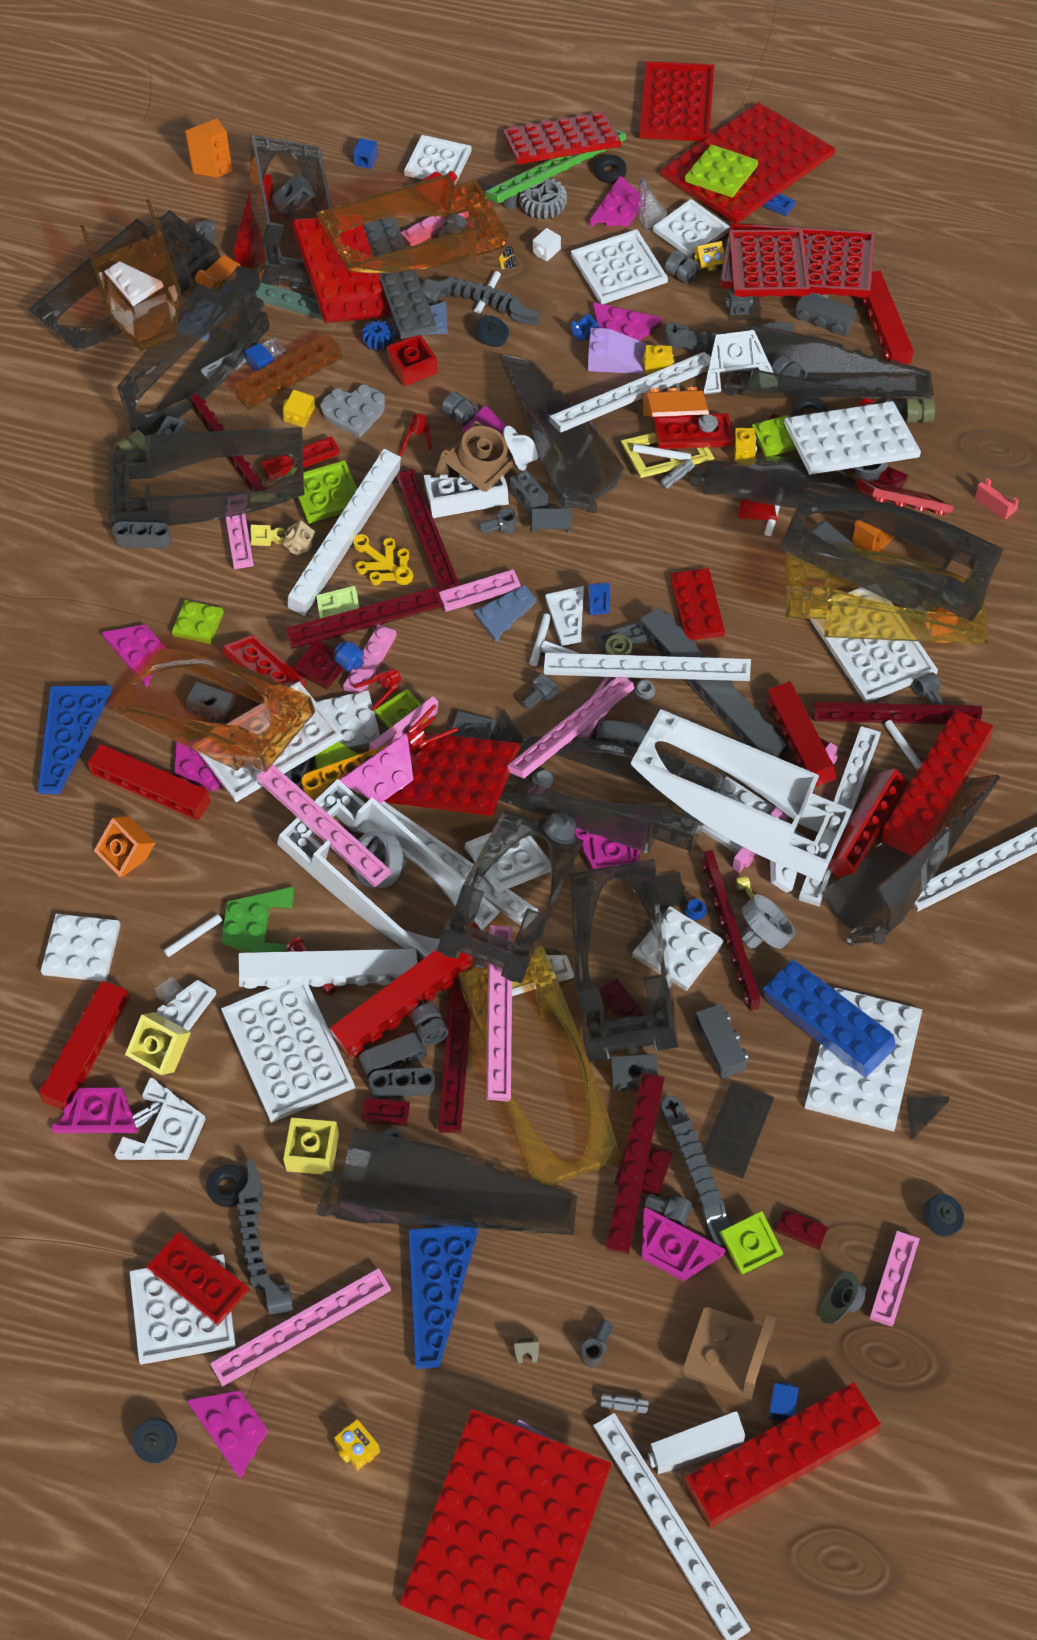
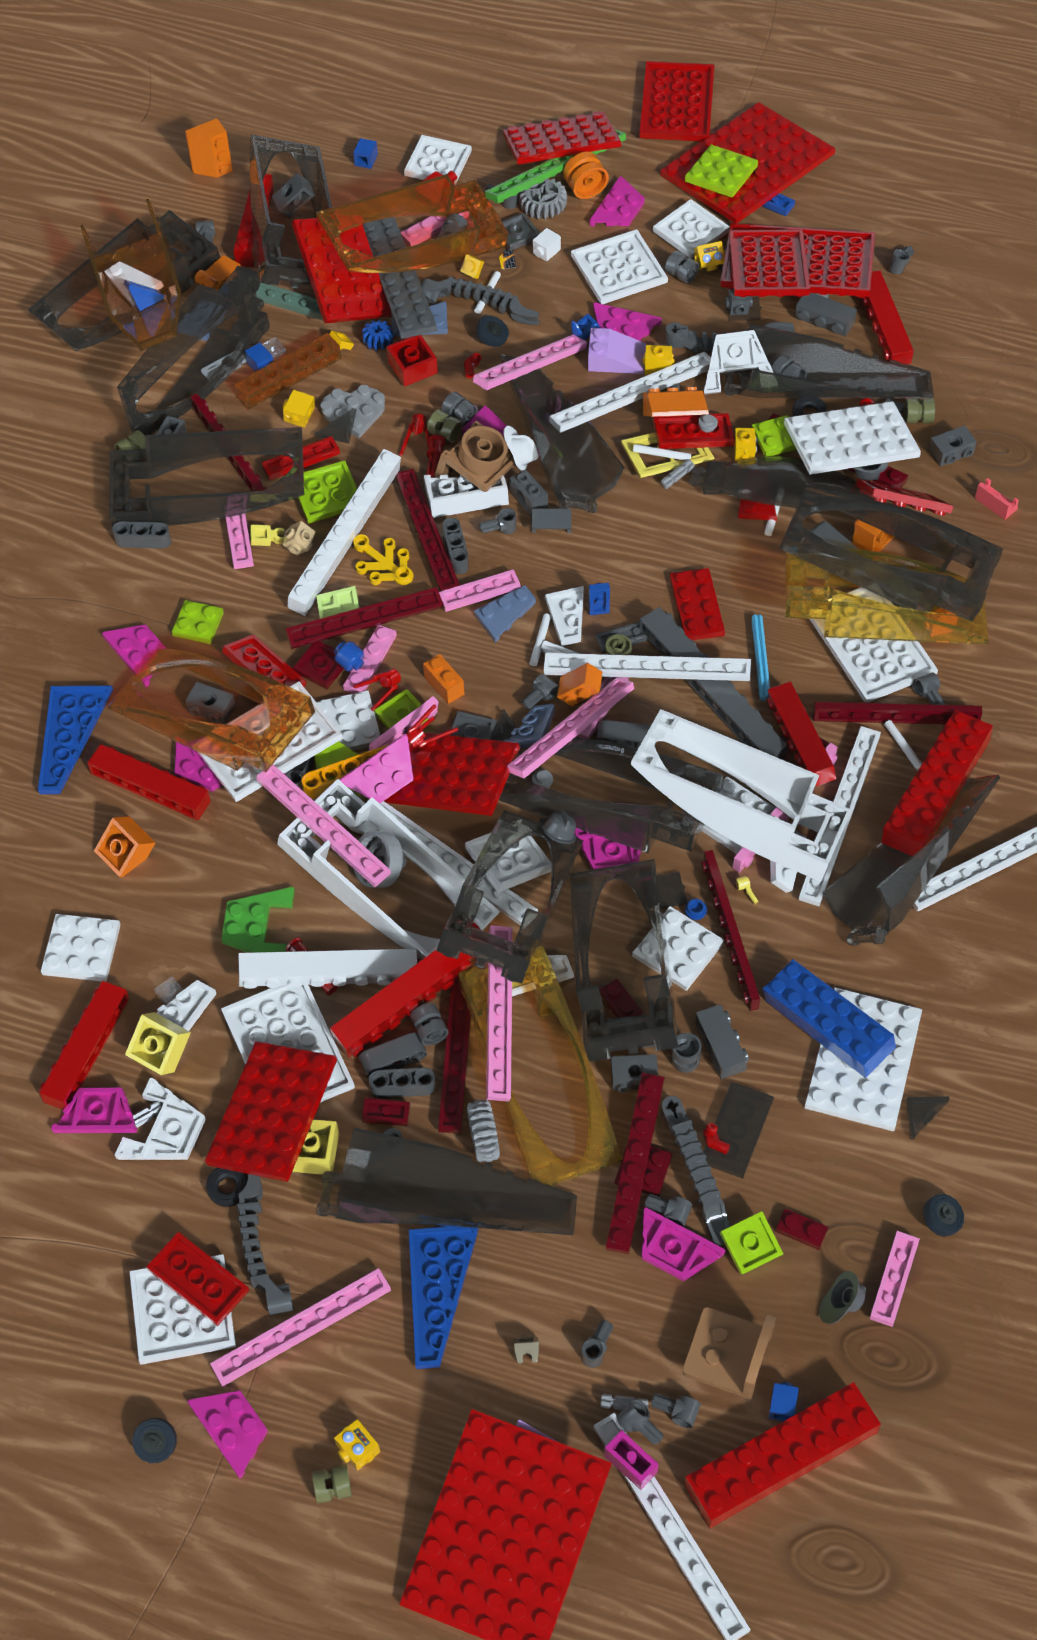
(142, 295): none -> blue slope
(192, 935): white bar -> none
(271, 1111): none -> red plate
(340, 428): none -> clear smoke tile
(340, 1480): none -> olive wheel
(343, 341): none -> yellow plate
(434, 453): none -> red pin
(443, 679): none -> orange brick
(444, 425): none -> olive wheel
(455, 545): none -> dark grey beam
(471, 363): none -> red arm
(472, 266): none -> yellow plate
(483, 1131): none -> light grey gear
(520, 231): none -> flat silver tile
(529, 362): none -> bright pink plate
(534, 726): none -> sand blue wing
(579, 684): none -> orange brick
(585, 175): none -> orange wheel
(610, 160): black tyre -> none
(631, 1460): none -> dark pink brick
(635, 1418): none -> dark grey axle
(645, 690): light grey plate -> none
(649, 207): clear slope -> none
(683, 1410): none -> dark grey axle
(687, 1055): none -> dark grey wheel
(697, 1444): white slope -> none
(712, 1139): none -> red arm
(760, 656): none -> medium azure axle
(766, 923): light grey piece -> none
(867, 822): red brick -> none
(900, 259): none -> dark grey axle
(952, 446): none -> dark grey brick

